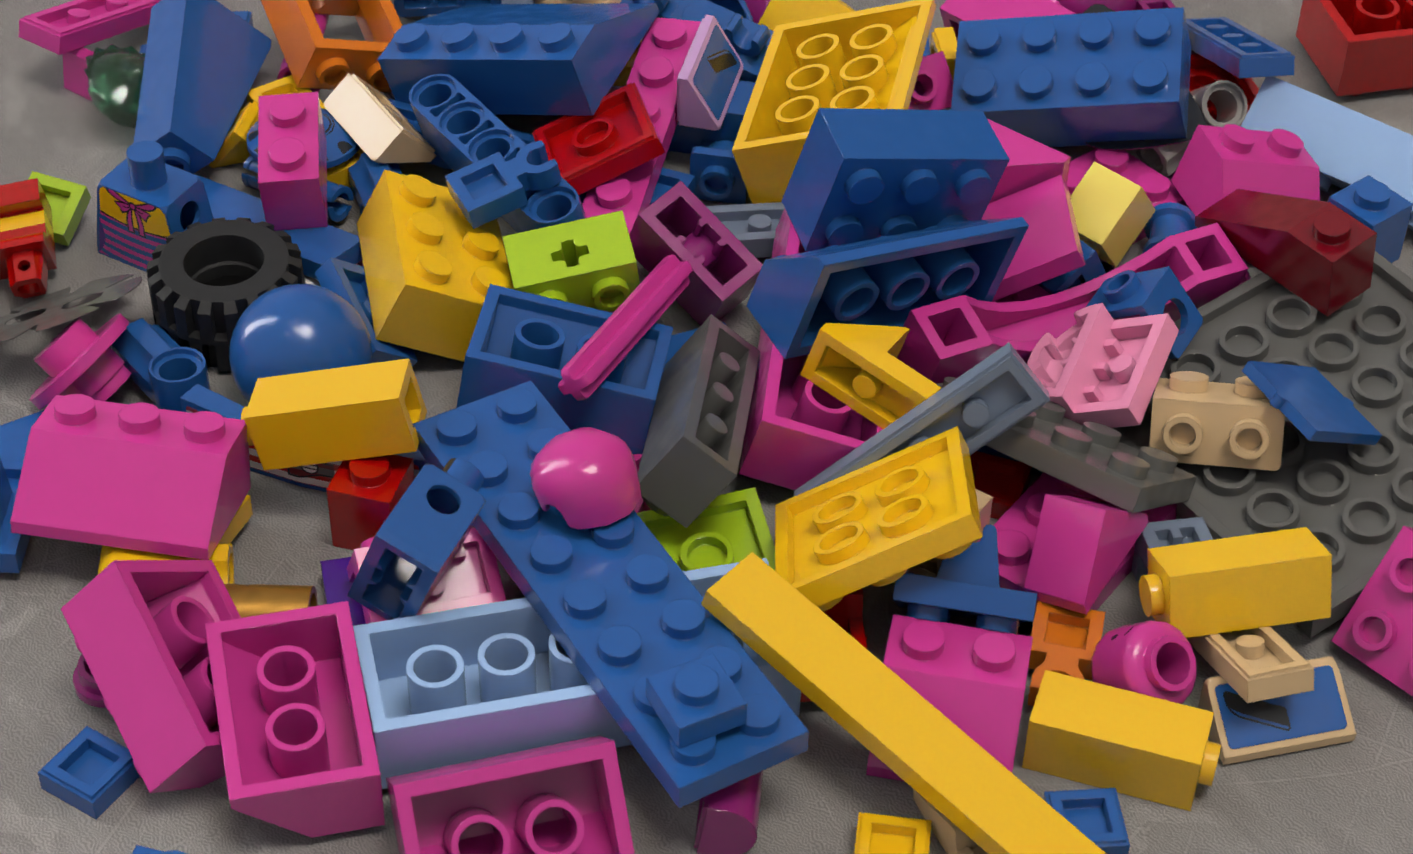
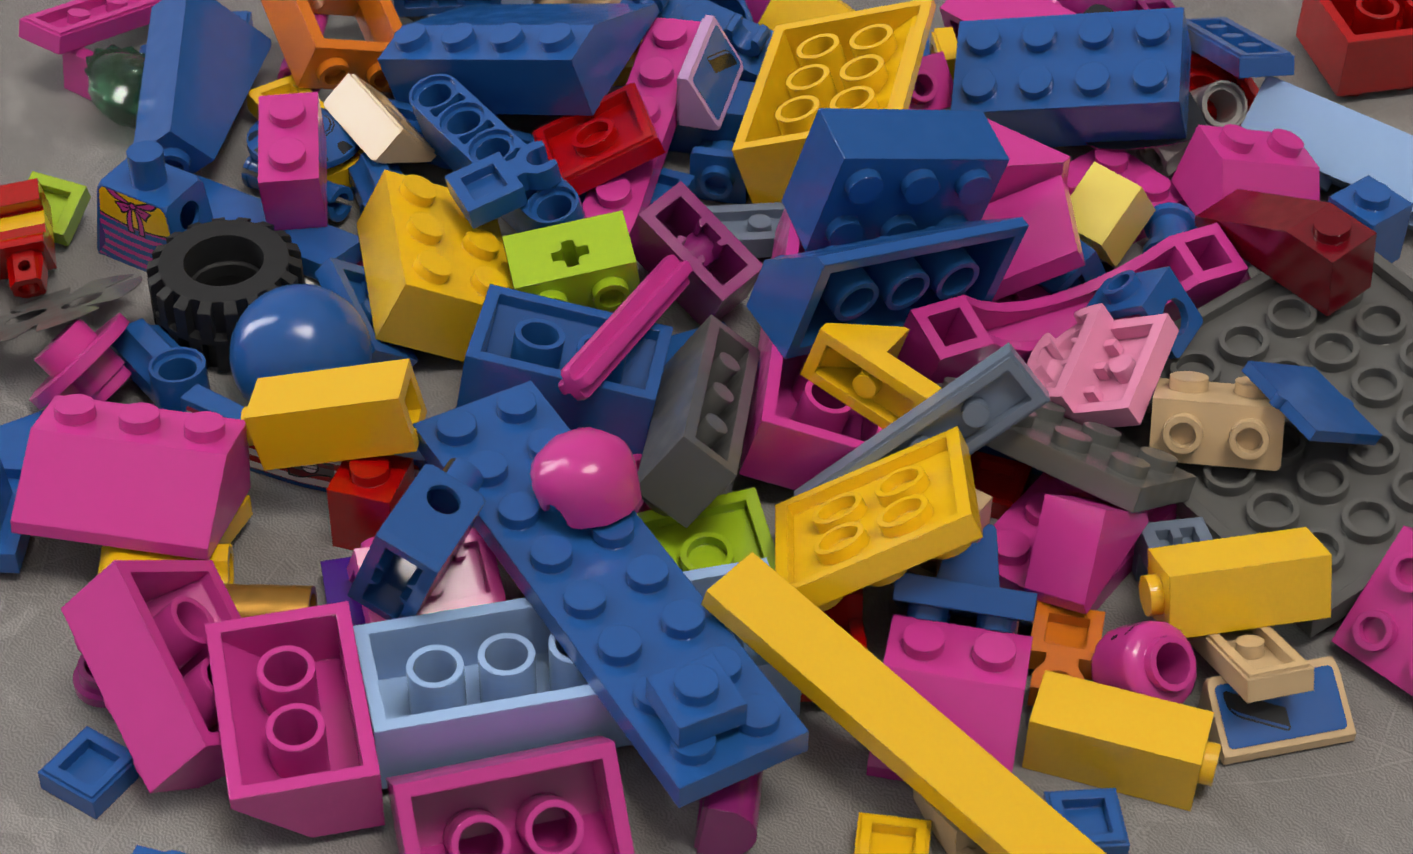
(234, 147): yellow slope -> none

